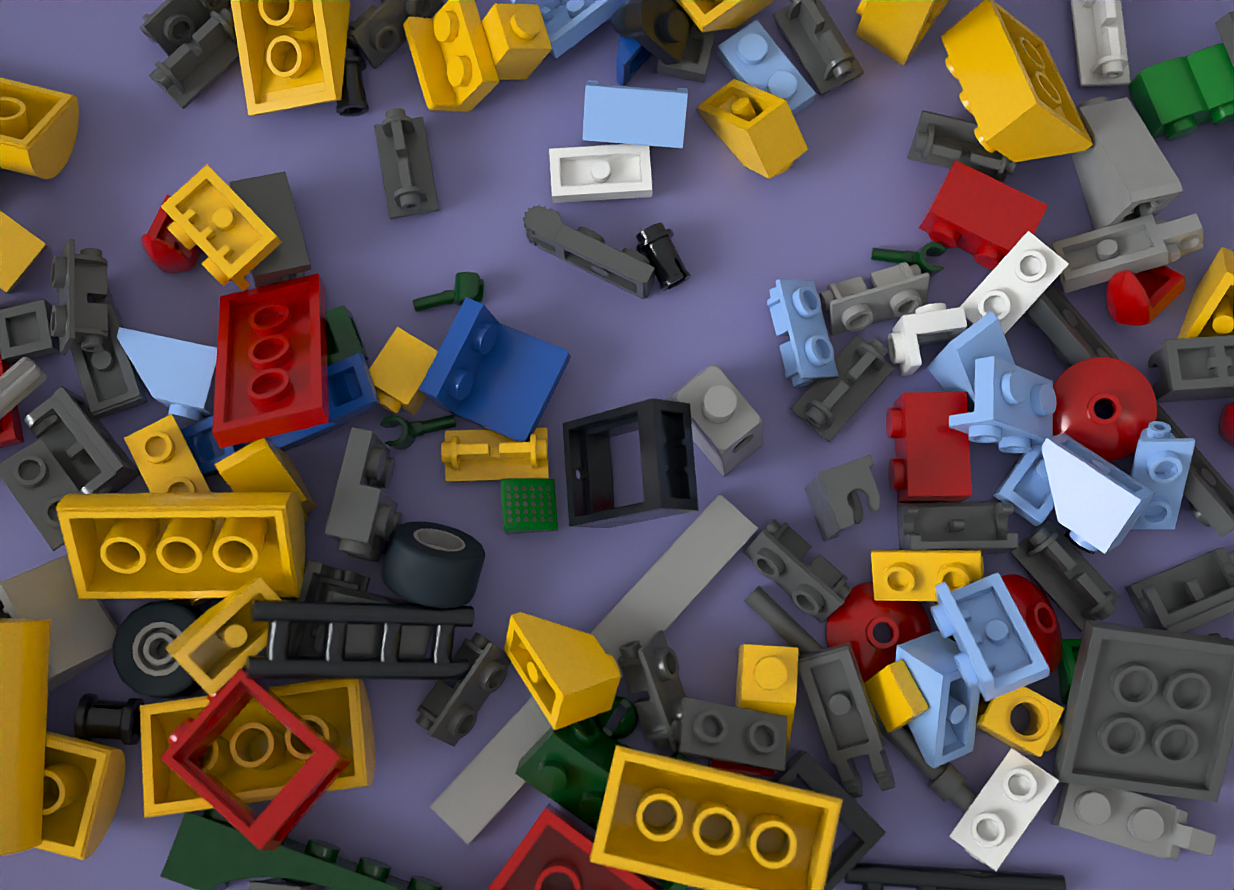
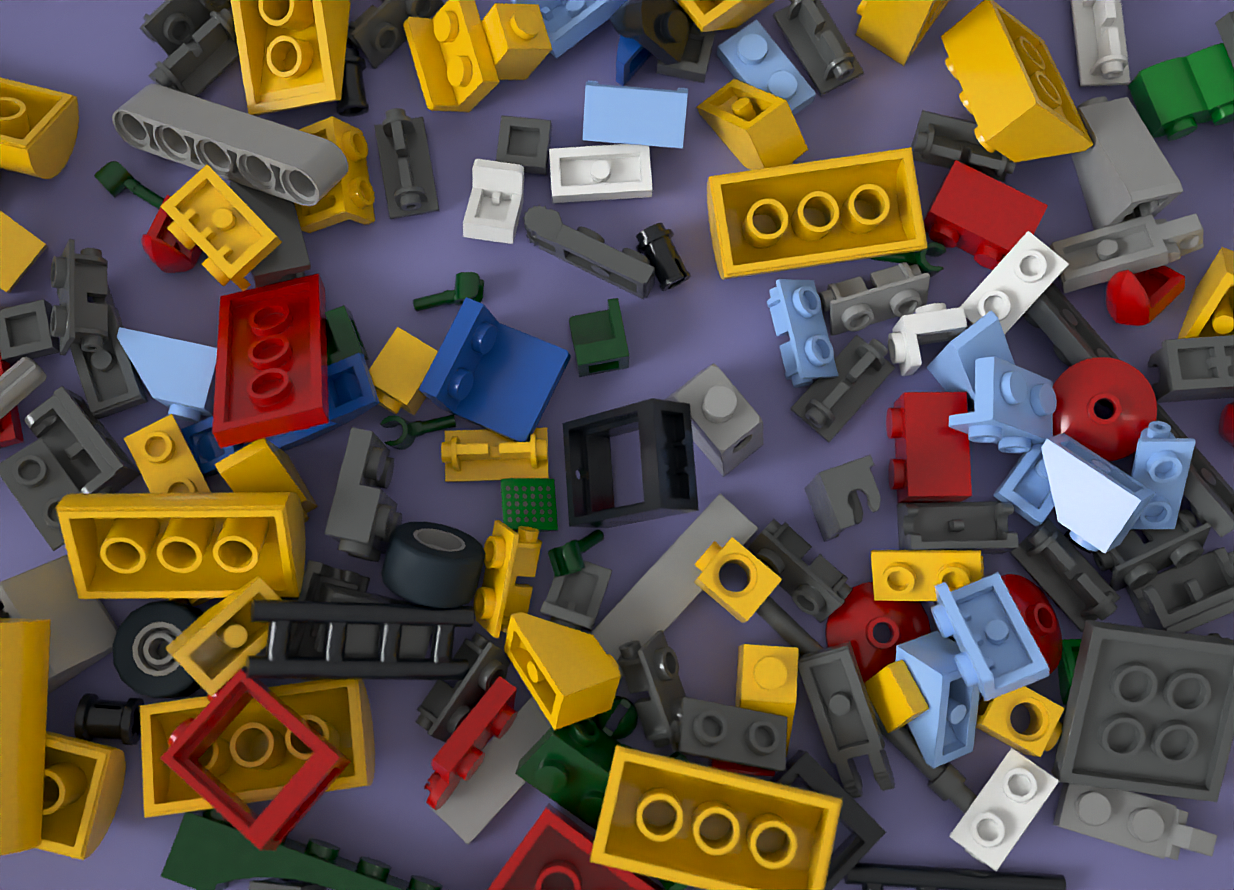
(117, 178): none -> dark green hand
(231, 143): none -> light grey beam
(353, 194): none -> yellow bracket
(462, 751): none -> red hinge
(494, 201): none -> white bracket
(506, 557): none -> yellow hinge
(525, 143): none -> dark grey plate
(568, 558): none -> dark green hand
(577, 597): none -> dark grey bracket
(600, 341): none -> dark green panel
(759, 584): none -> yellow brick
(815, 213): none -> yellow brick
(1138, 563): none -> dark grey hinge

